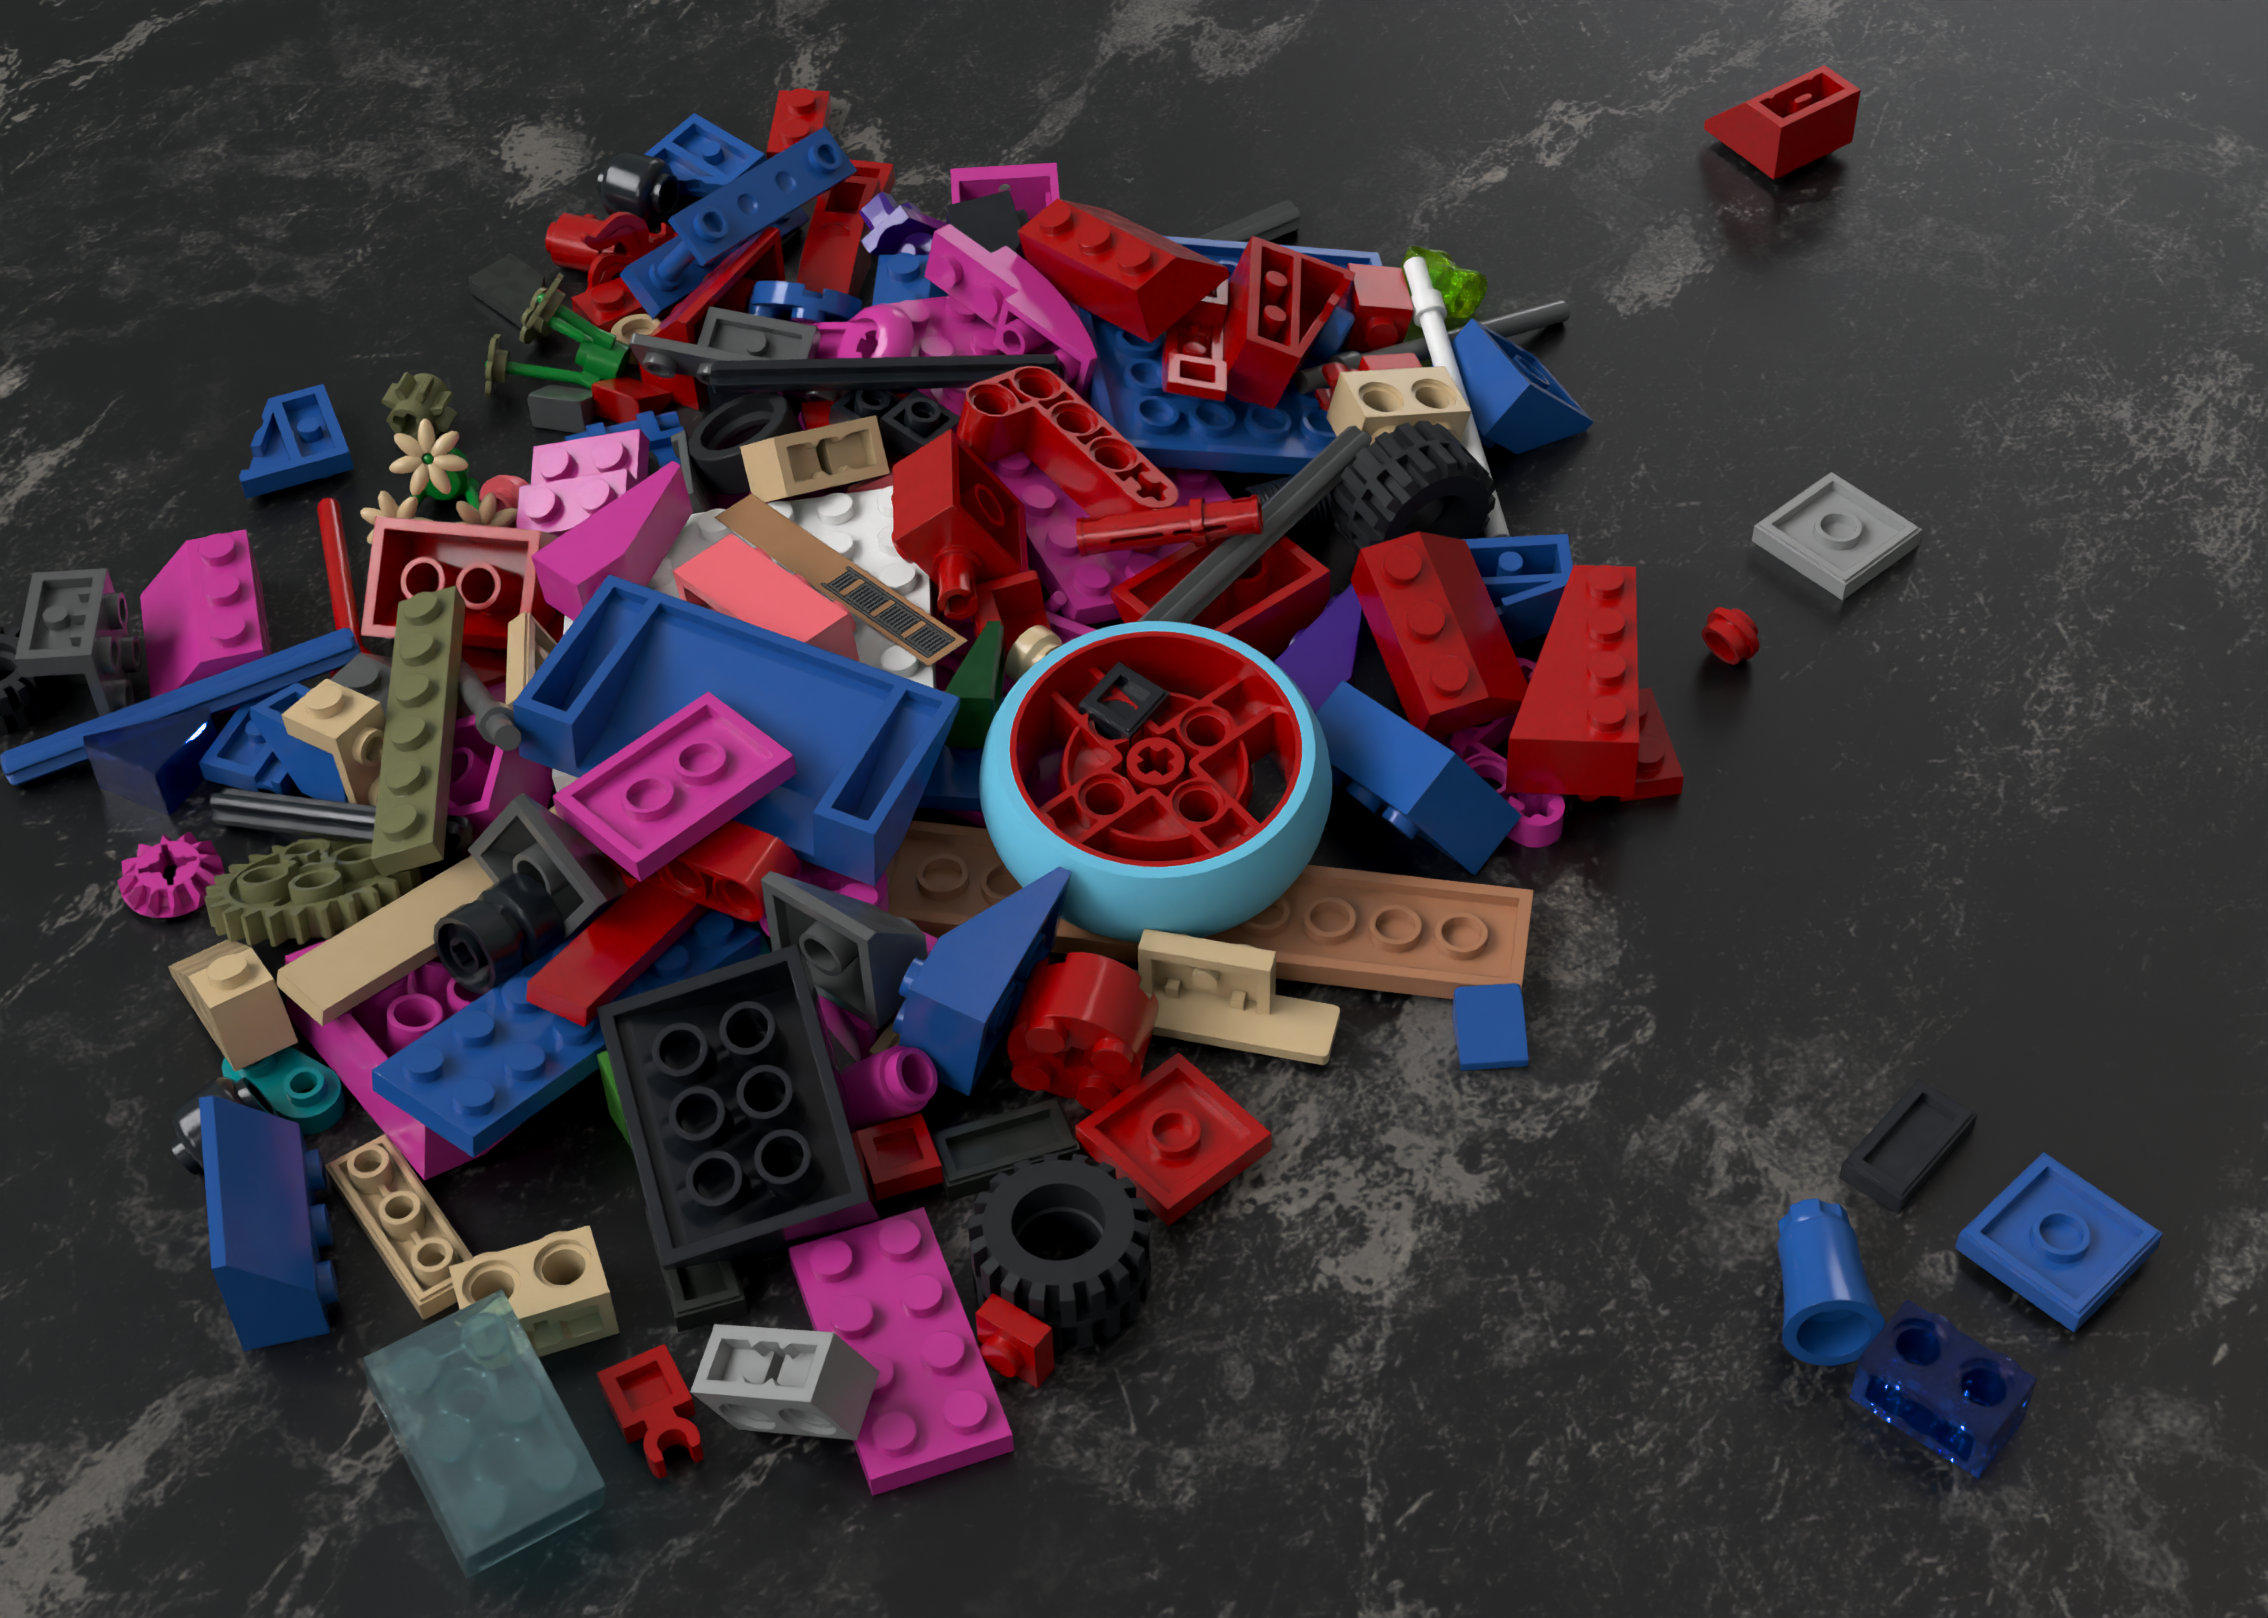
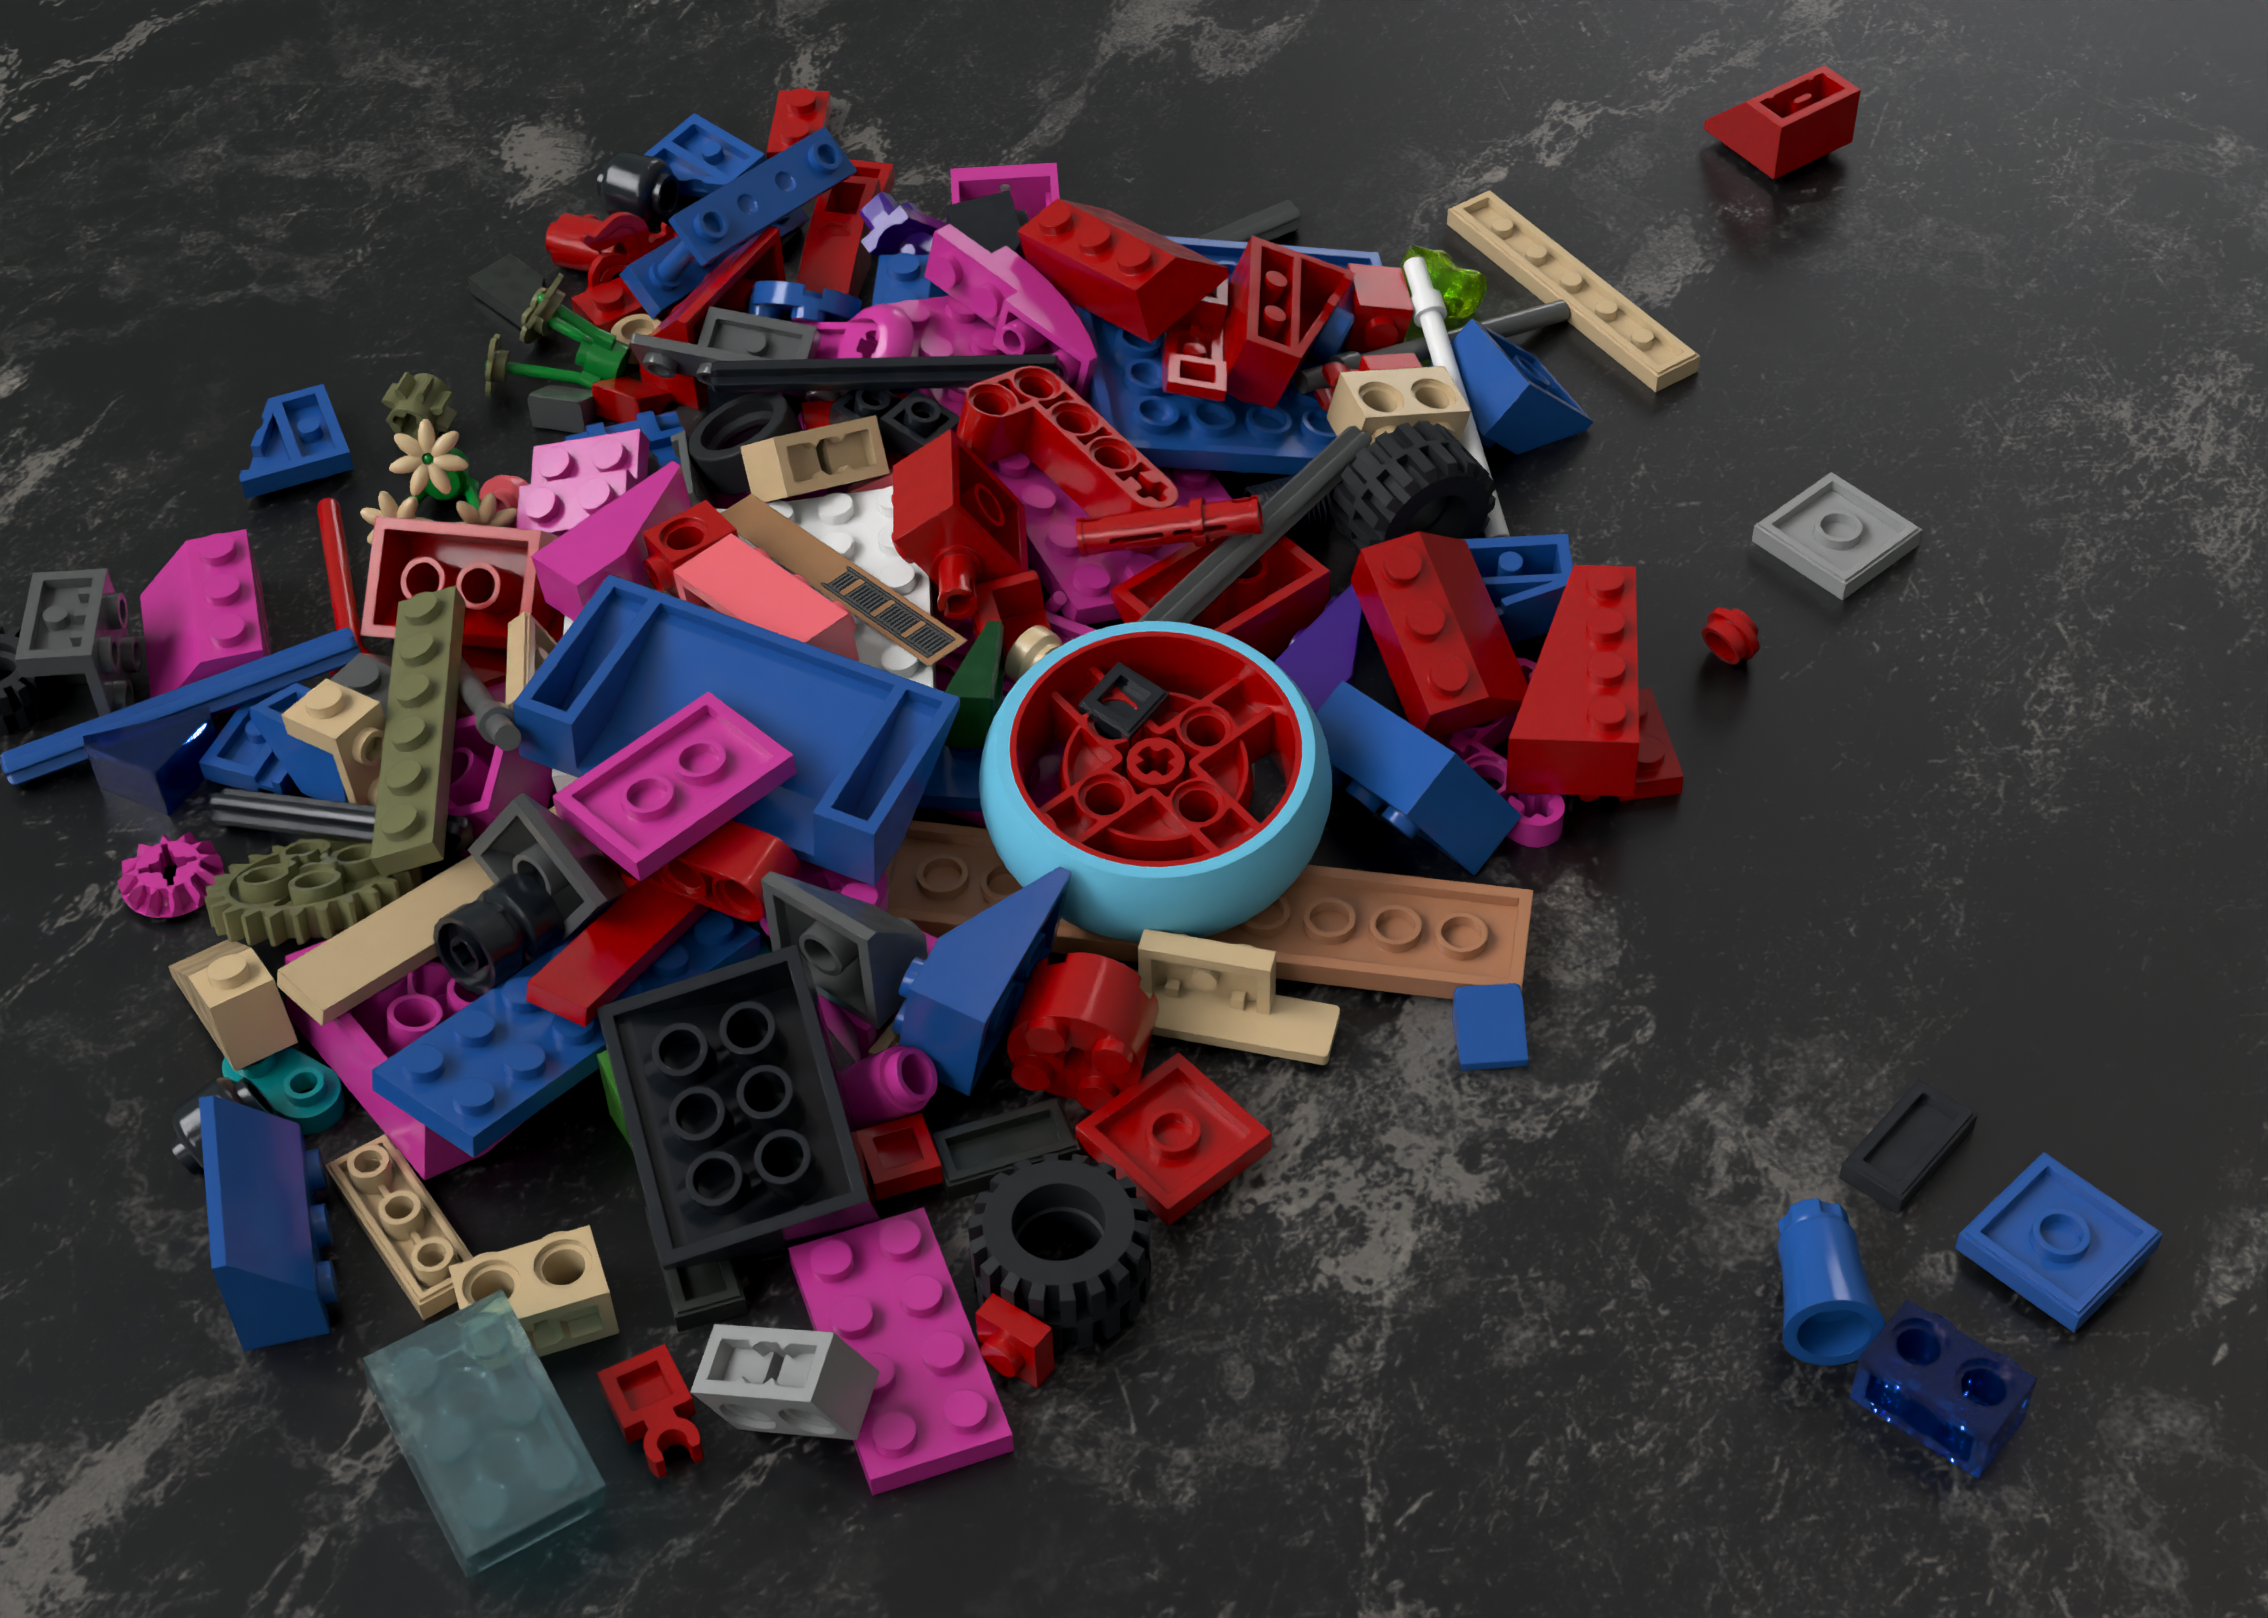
(680, 540): none -> red brick
(1556, 275): none -> tan tile

